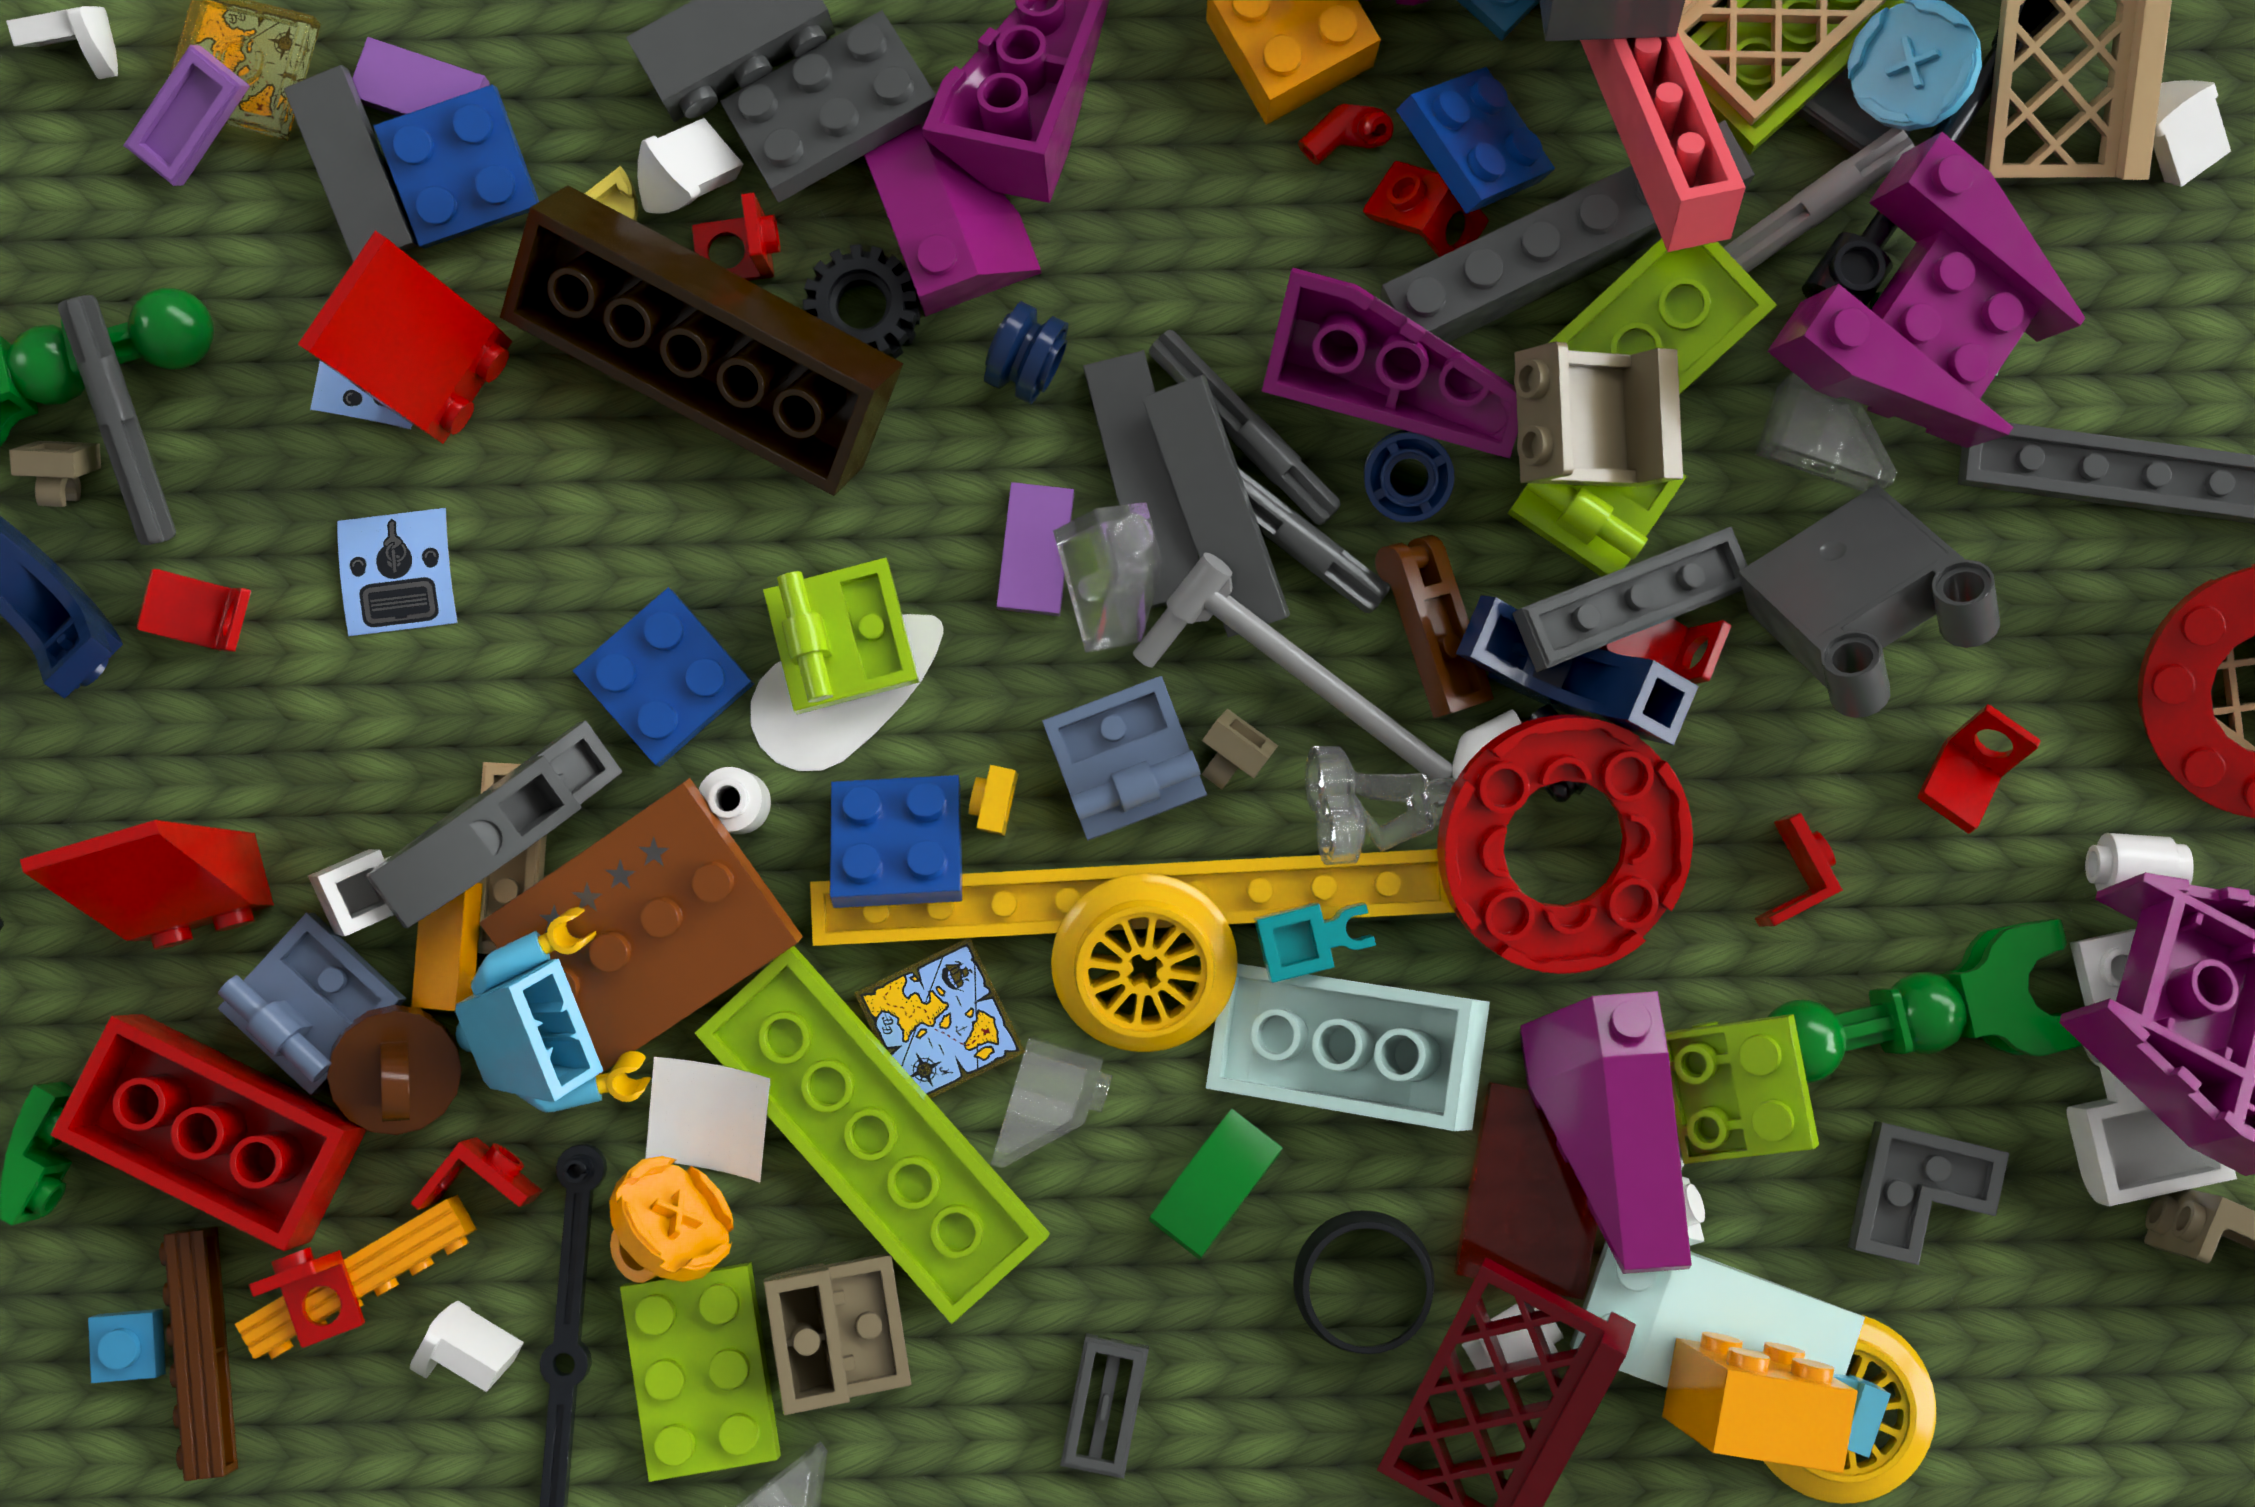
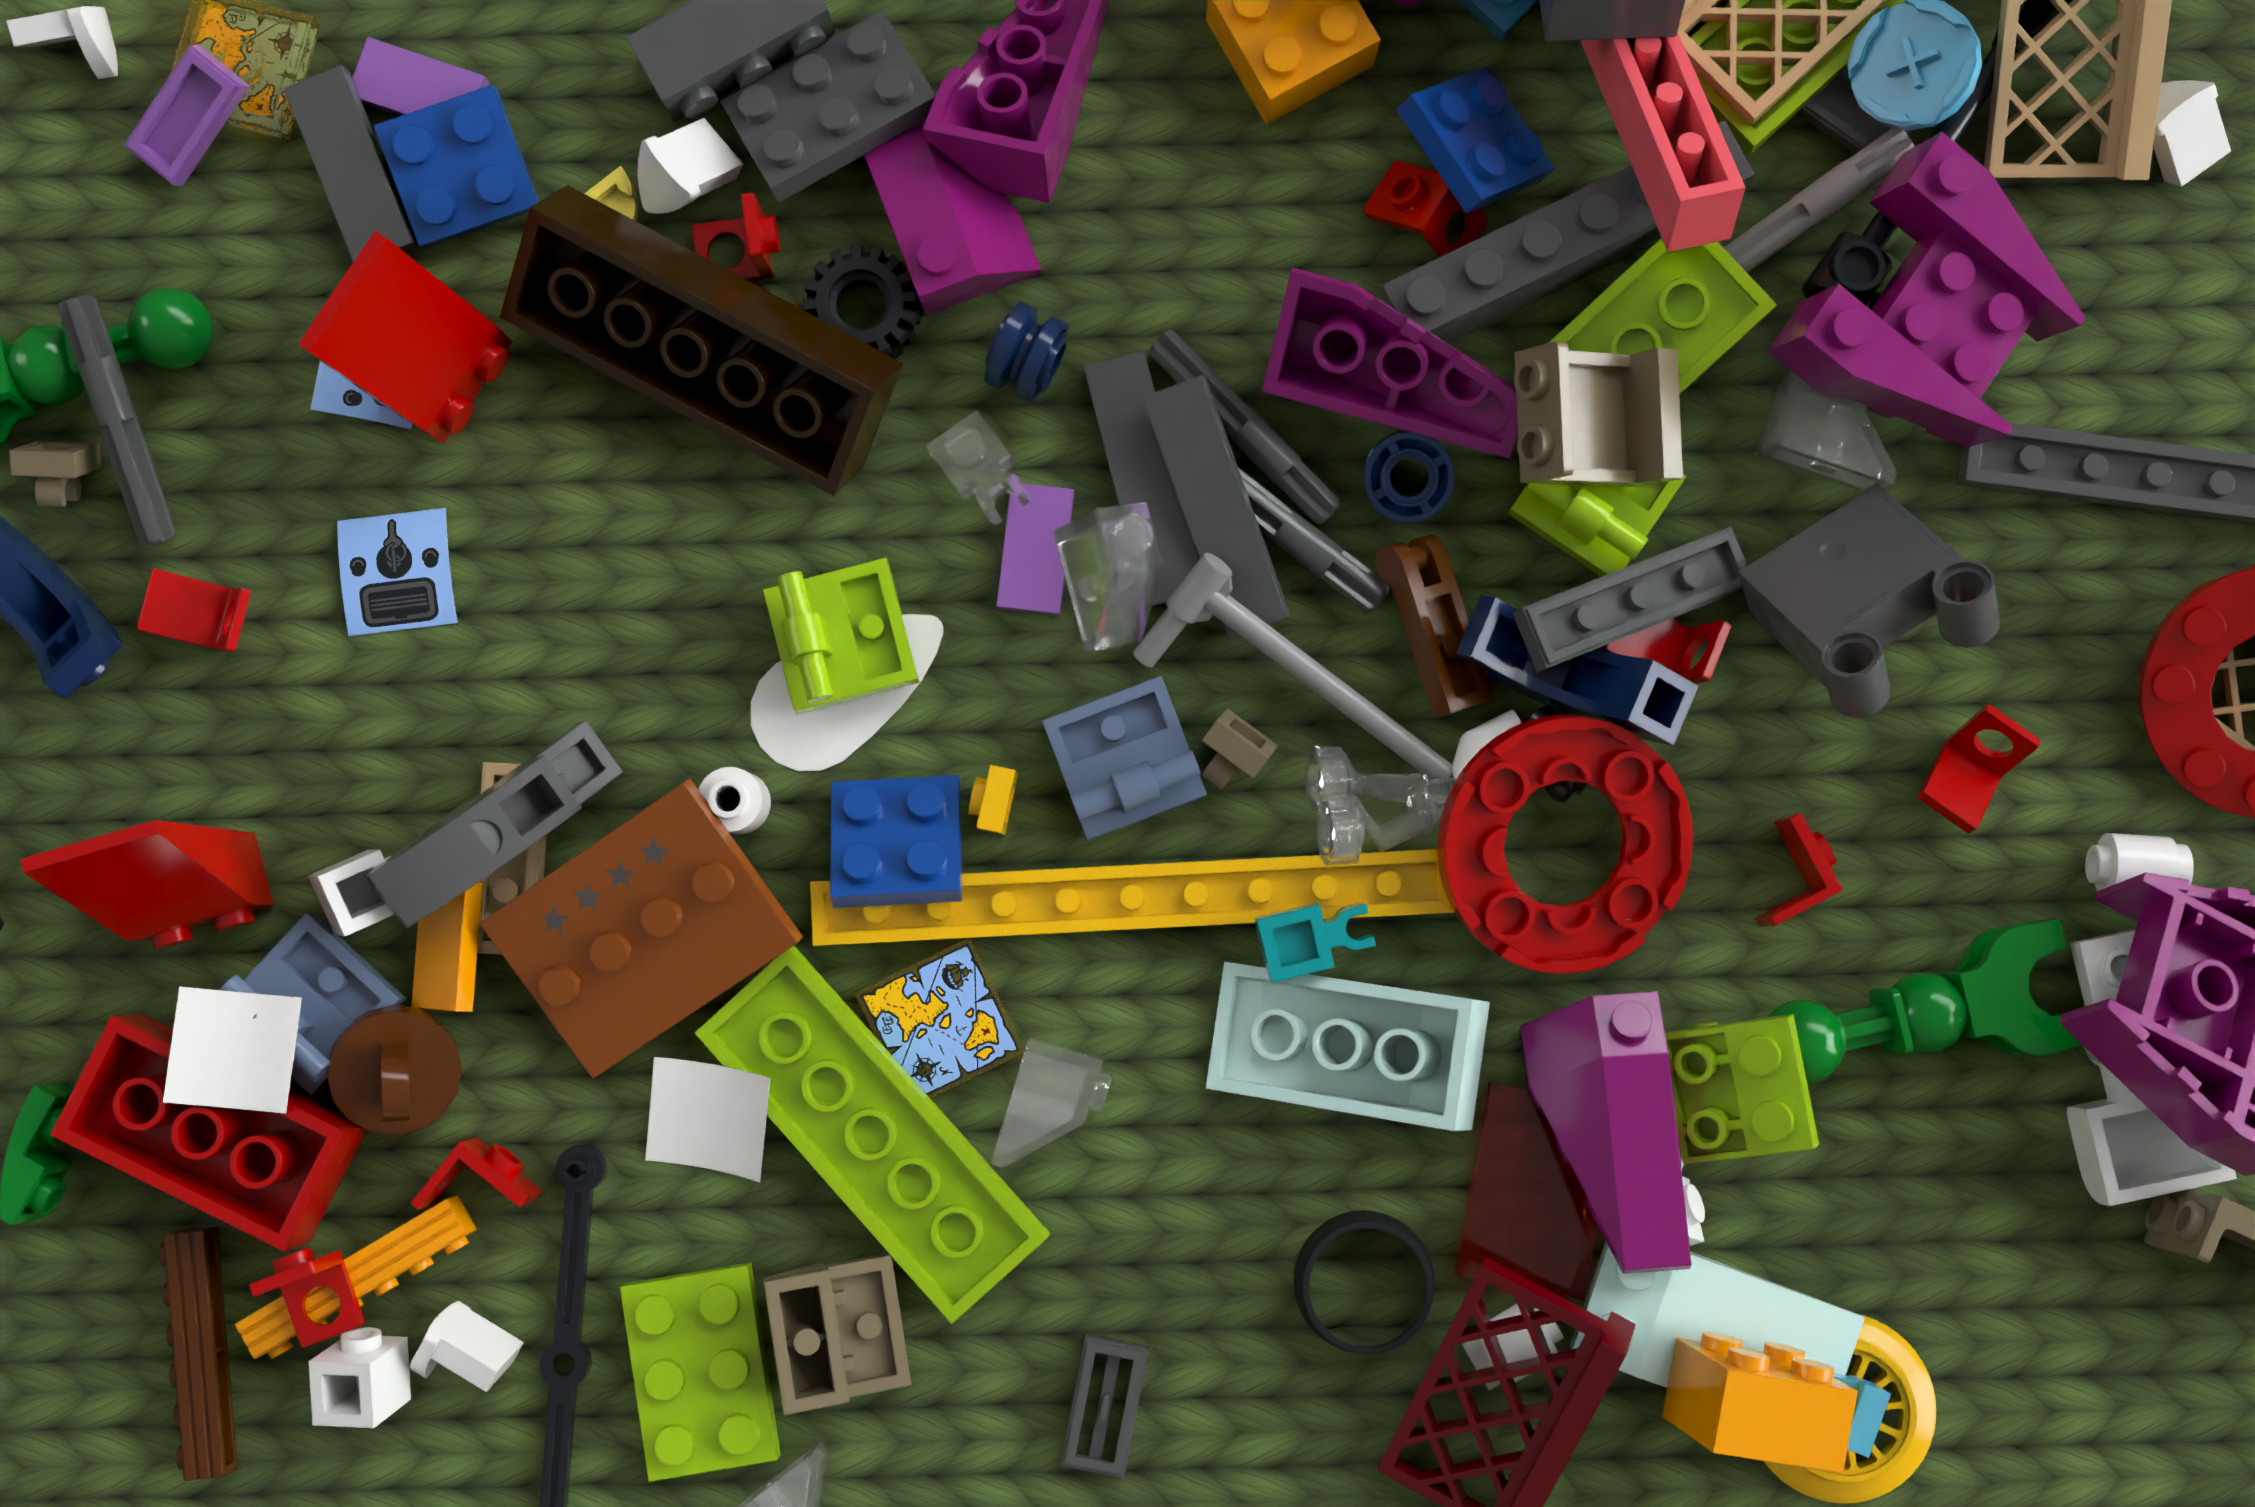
(126, 1345): dark azure plate -> none
(227, 1055): none -> white sticker
(359, 1379): none -> white brick
(531, 1031): medium azure torso -> none
(663, 677): blue plate -> none
(668, 1222): light orange tile -> none
(977, 464): none -> clear plate
(1156, 899): yellow piece -> none
(1215, 1184): green slope -> none
(1347, 126): red arm -> none
(1906, 1174): dark grey plate -> none

